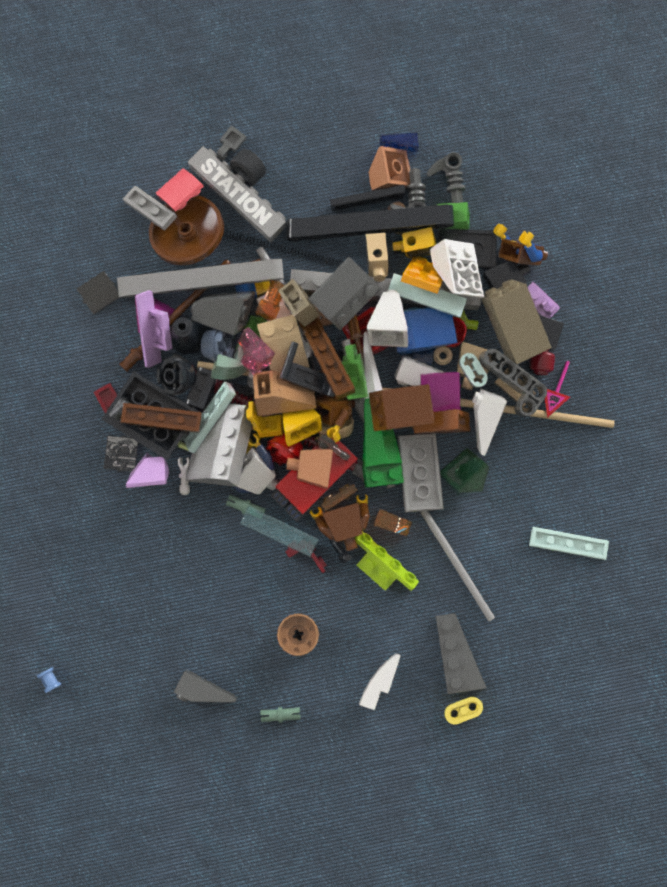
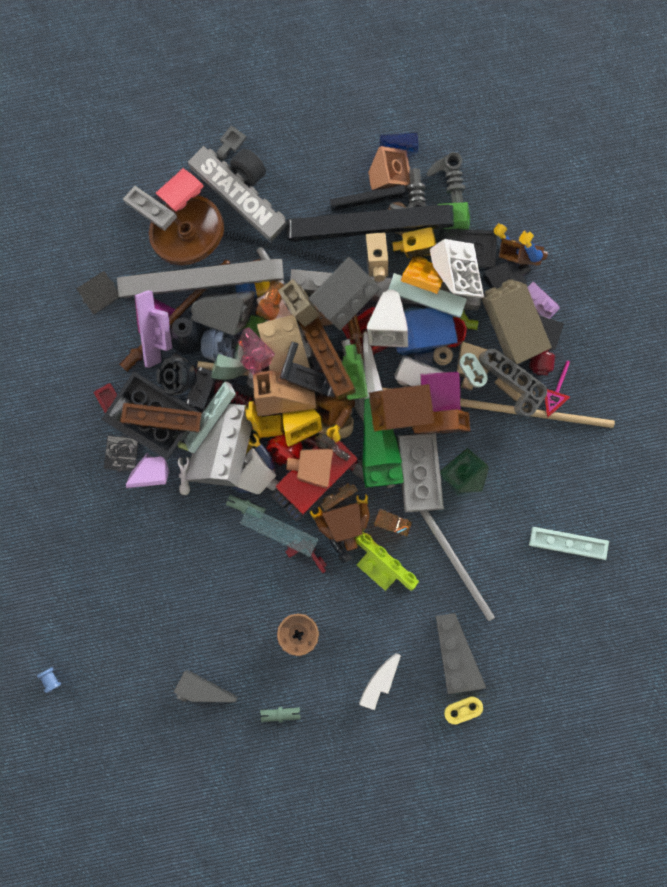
(487, 413): white slope -> none

